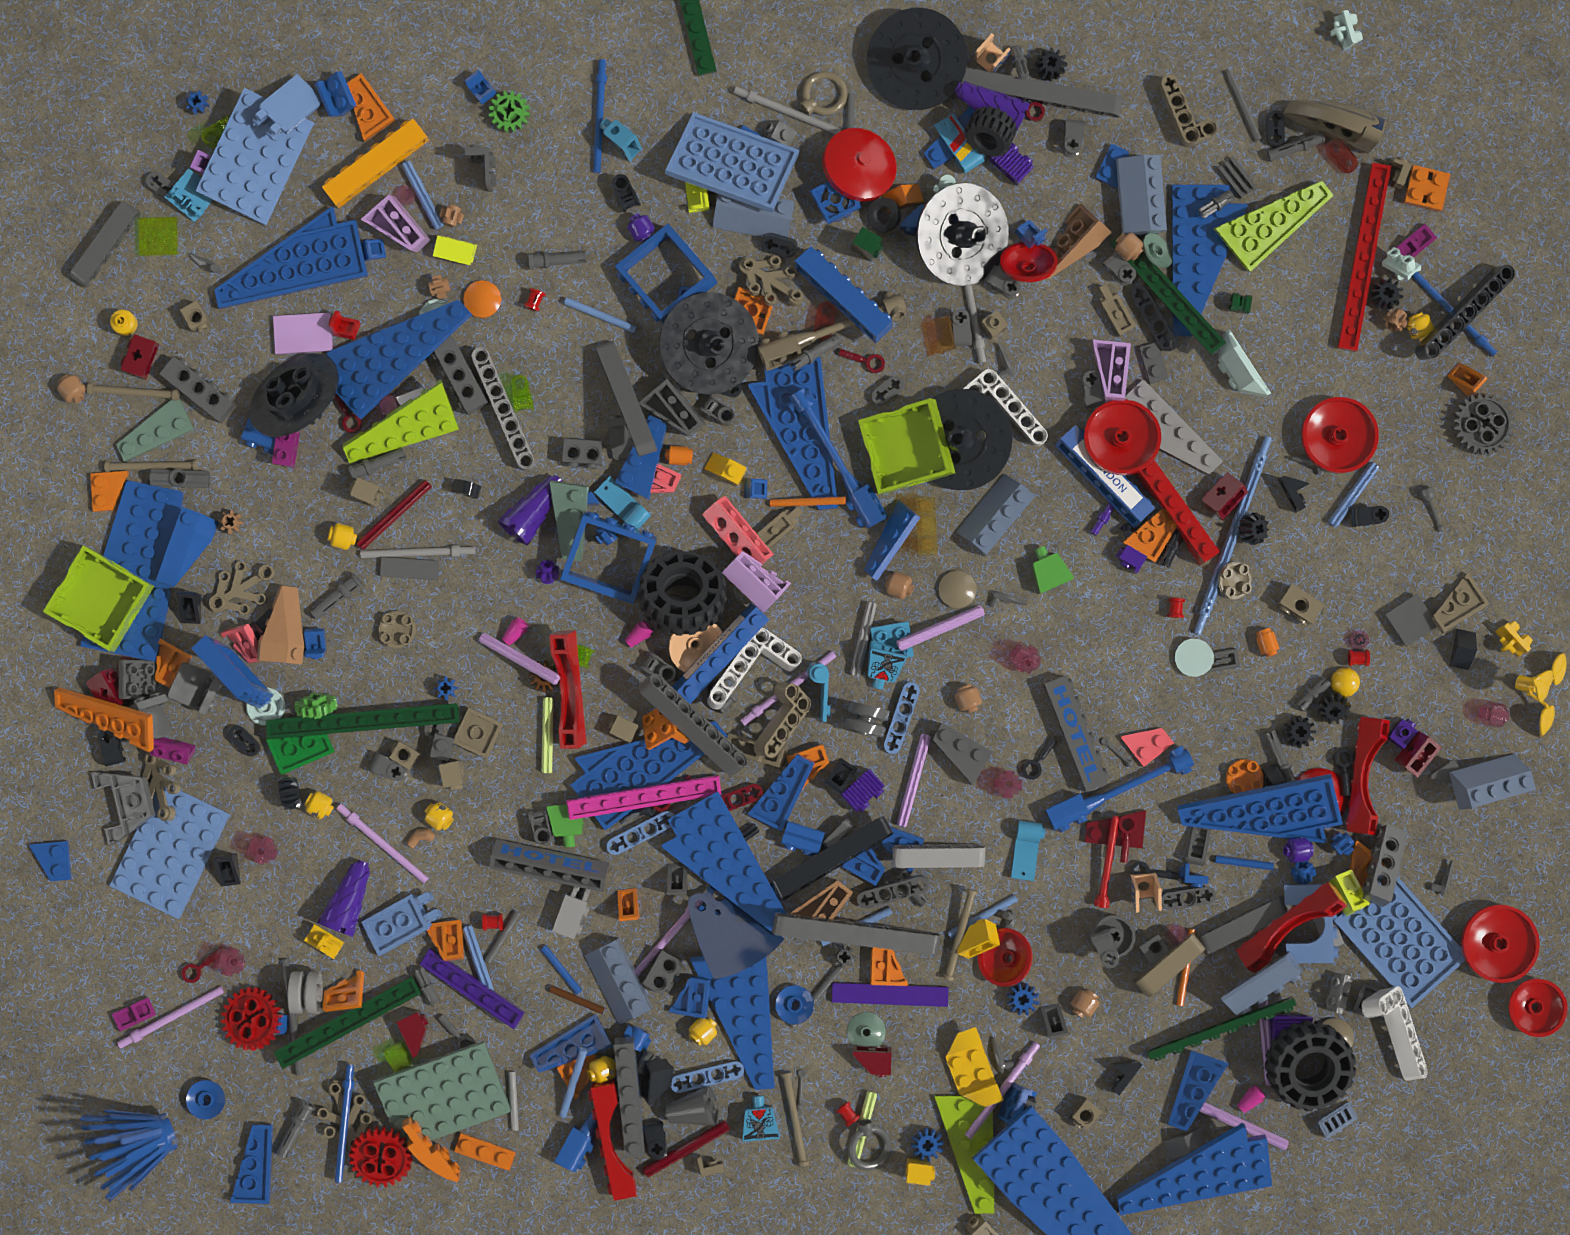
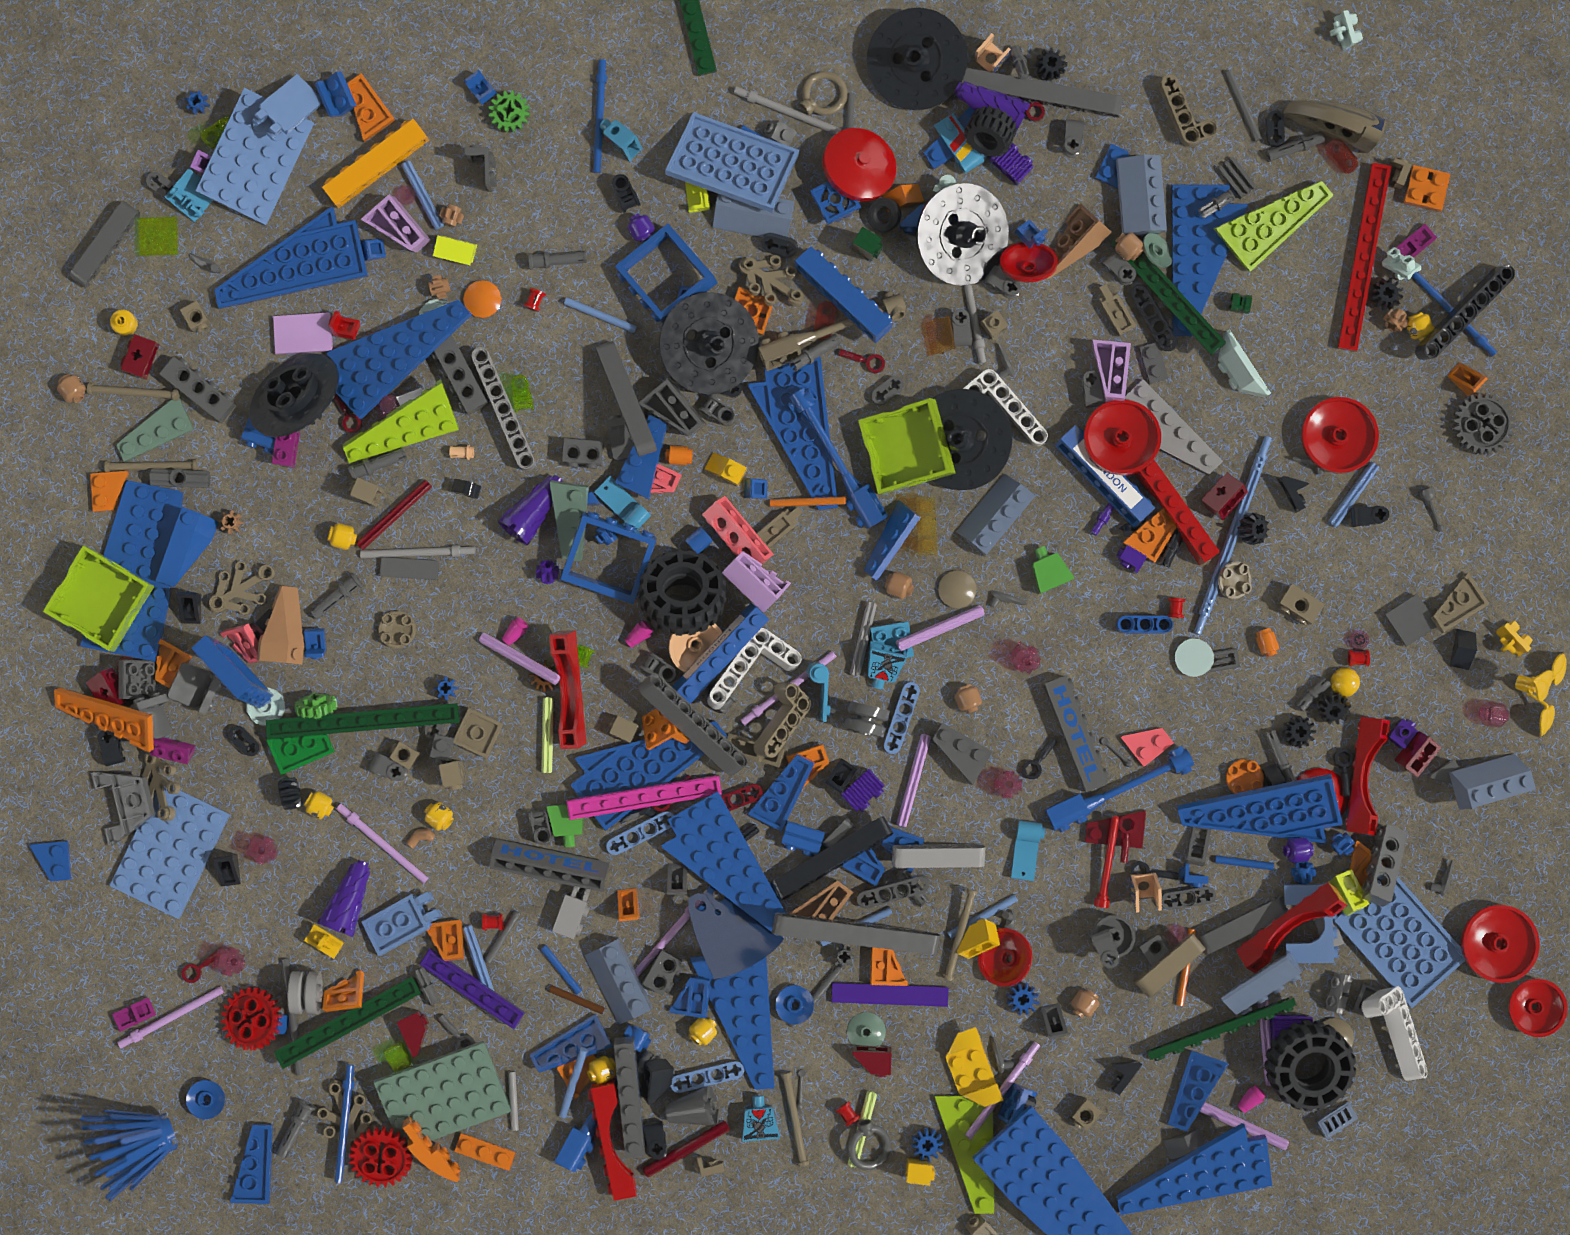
(462, 452): none -> light nougat pin
(699, 540): none -> blue piece
(1153, 621): none -> blue beam

